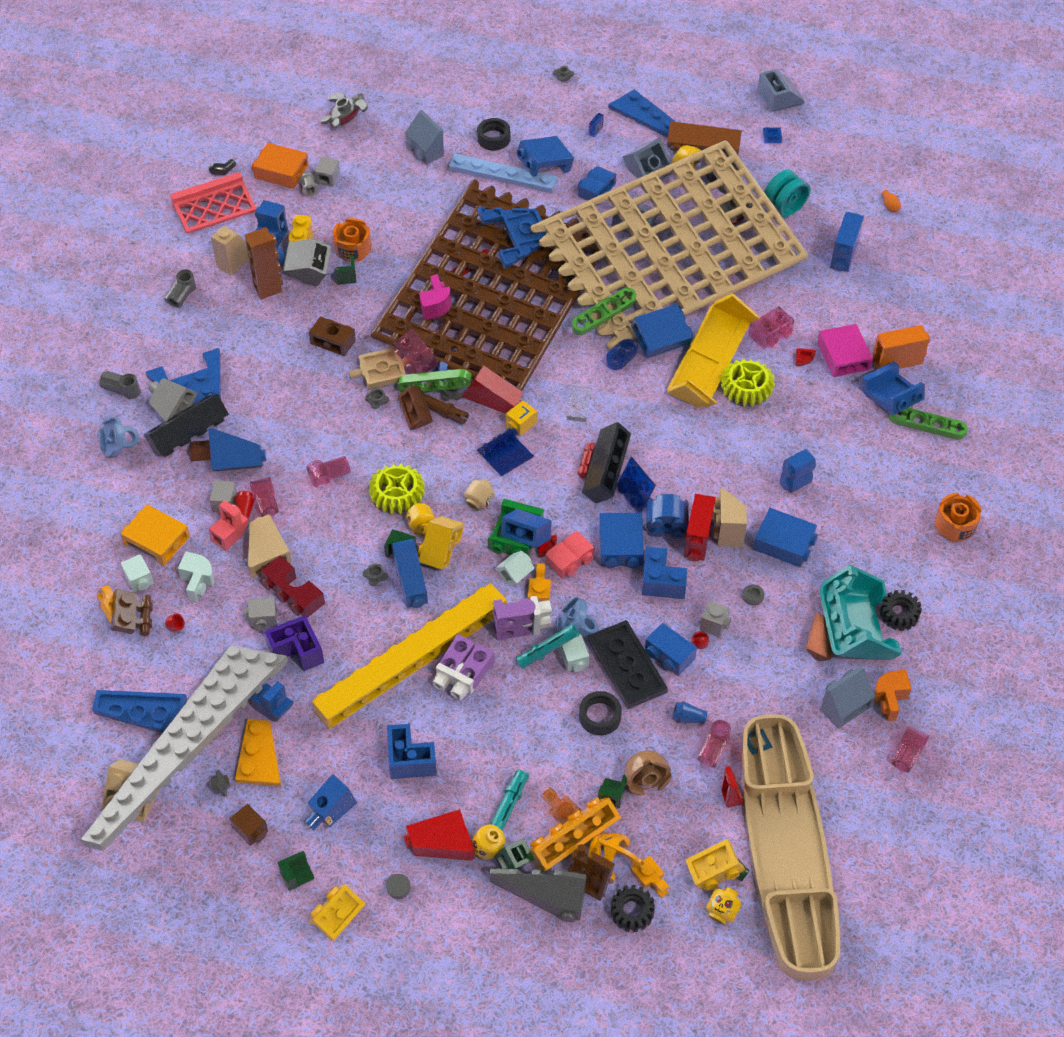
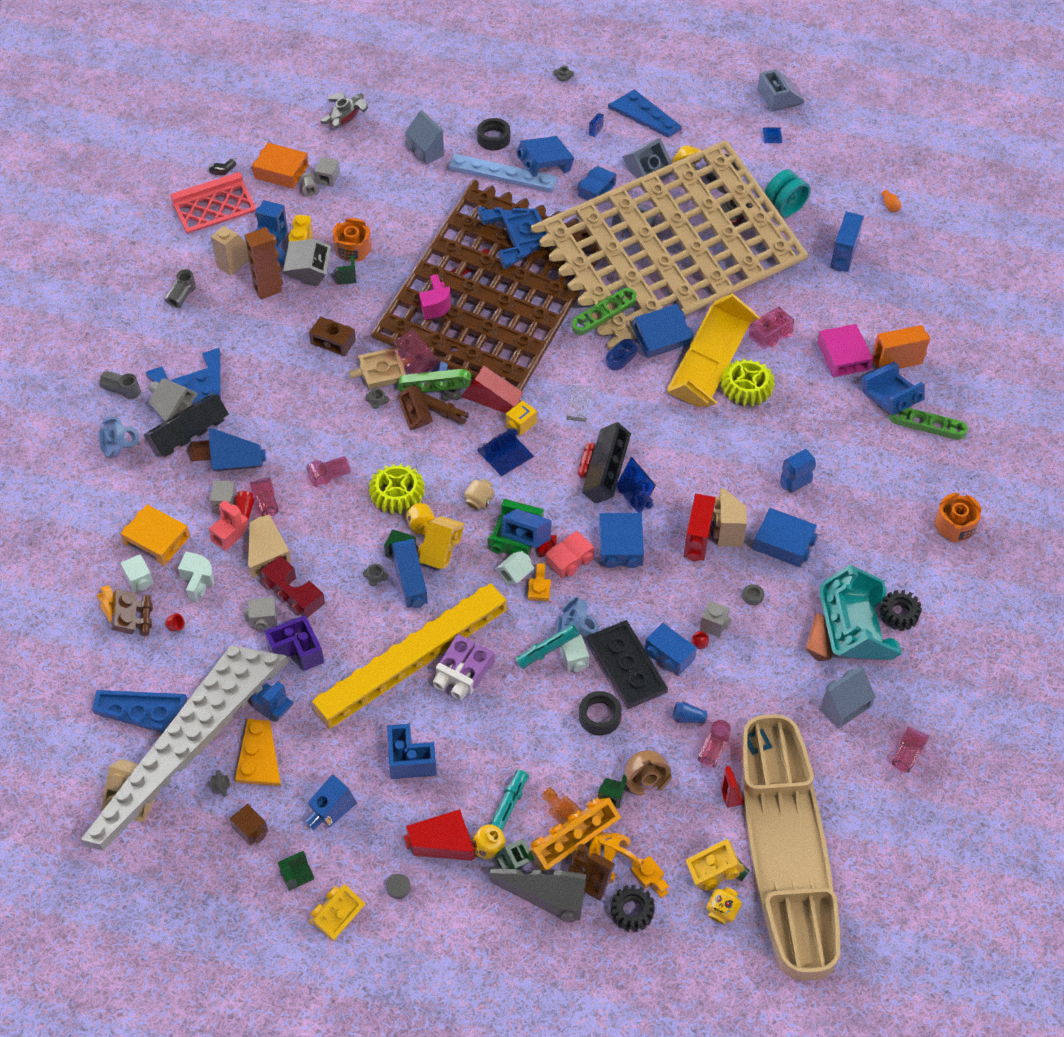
(520, 618): medium lavender hips -> none
(661, 579): blue brick -> none
(667, 516): blue brick -> none
(701, 136): dark orange brick -> none
(804, 356): red tile -> none
(889, 689): orange brick -> none

